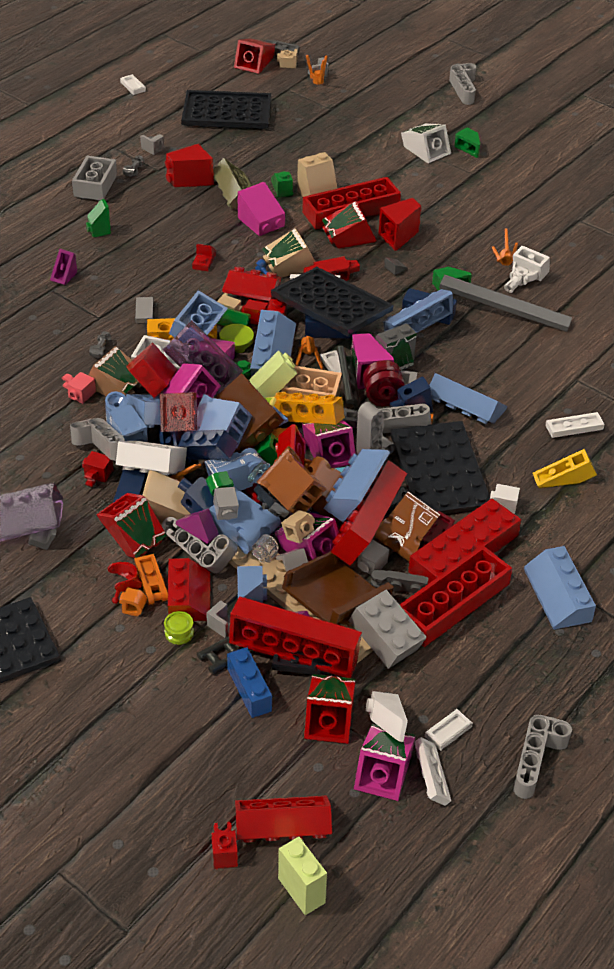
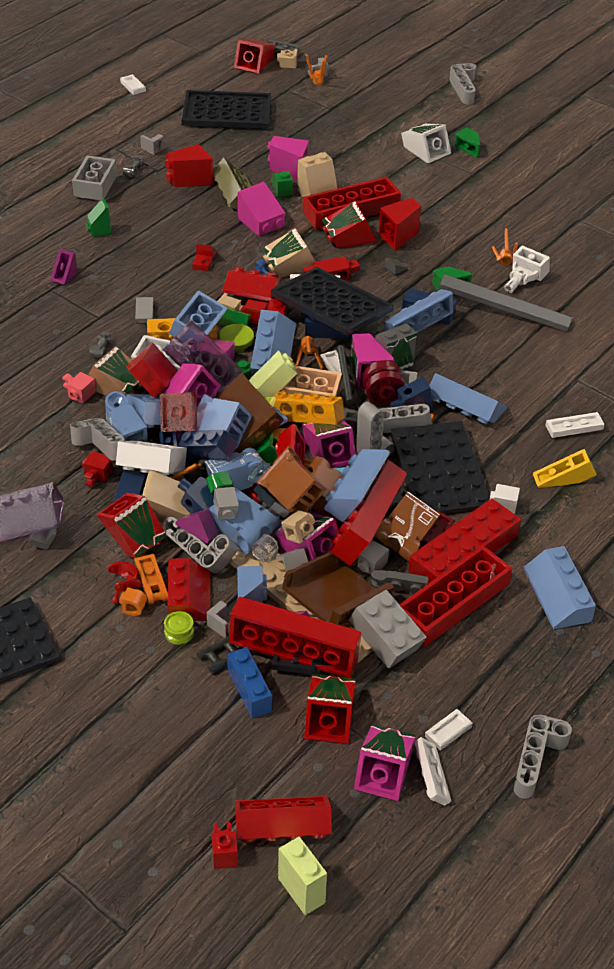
(286, 153): none -> dark pink slope
(387, 713): white slope -> none

